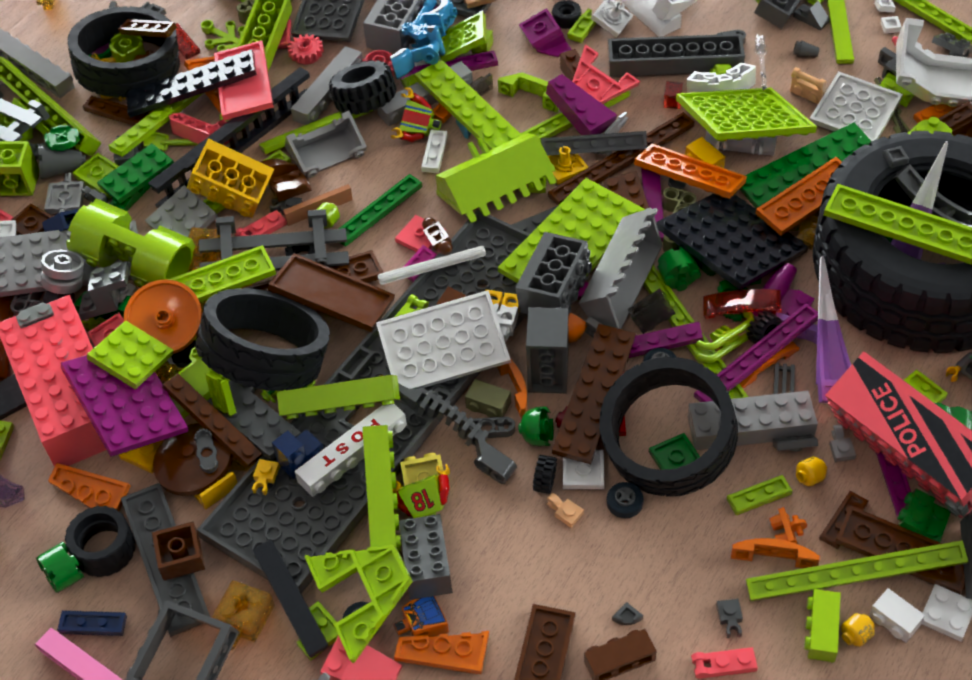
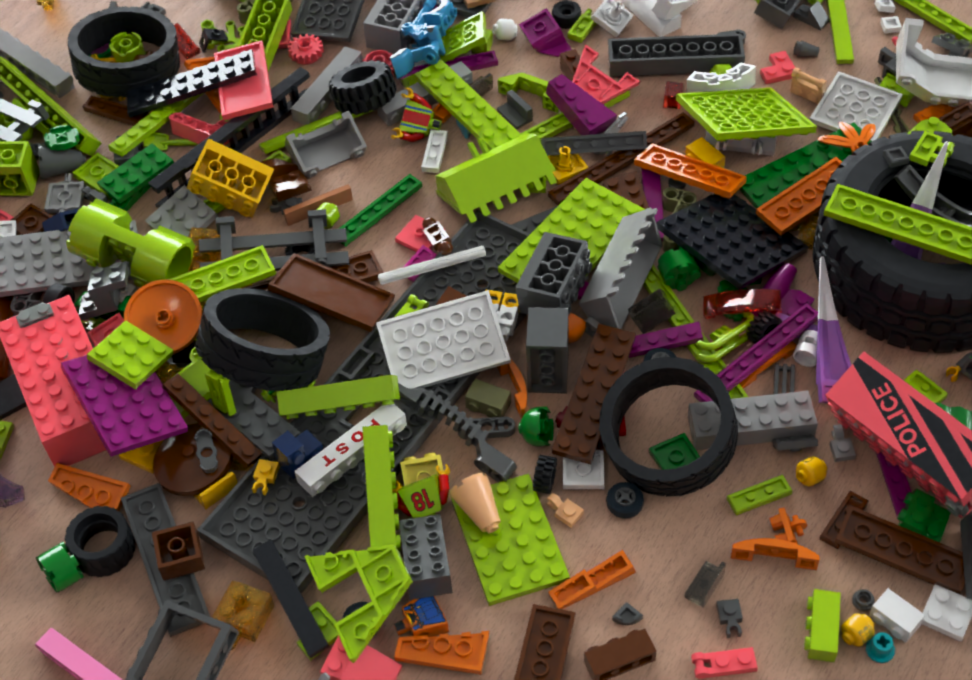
(62, 271): light grey wheel -> none
(92, 623): dark blue plate -> none
(147, 28): reddish brown plate -> none
(211, 34): none -> black bracket
(265, 225): coral plate -> none
(478, 502): none -> light nougat cone
(505, 29): none -> white head
(516, 110): none -> dark grey panel
(521, 552): none -> lime plate
(592, 581): none -> orange slope
(705, 583): none -> clear smoke panel
(761, 49): clear piece -> none
(781, 68): none -> coral plate
(806, 350): none -> white wheel
(853, 140): none -> orange plant
(856, 570): lime plate -> none
(867, 596): none -> dark grey plate
(880, 648): none -> teal piece
(927, 146): none -> lime plate

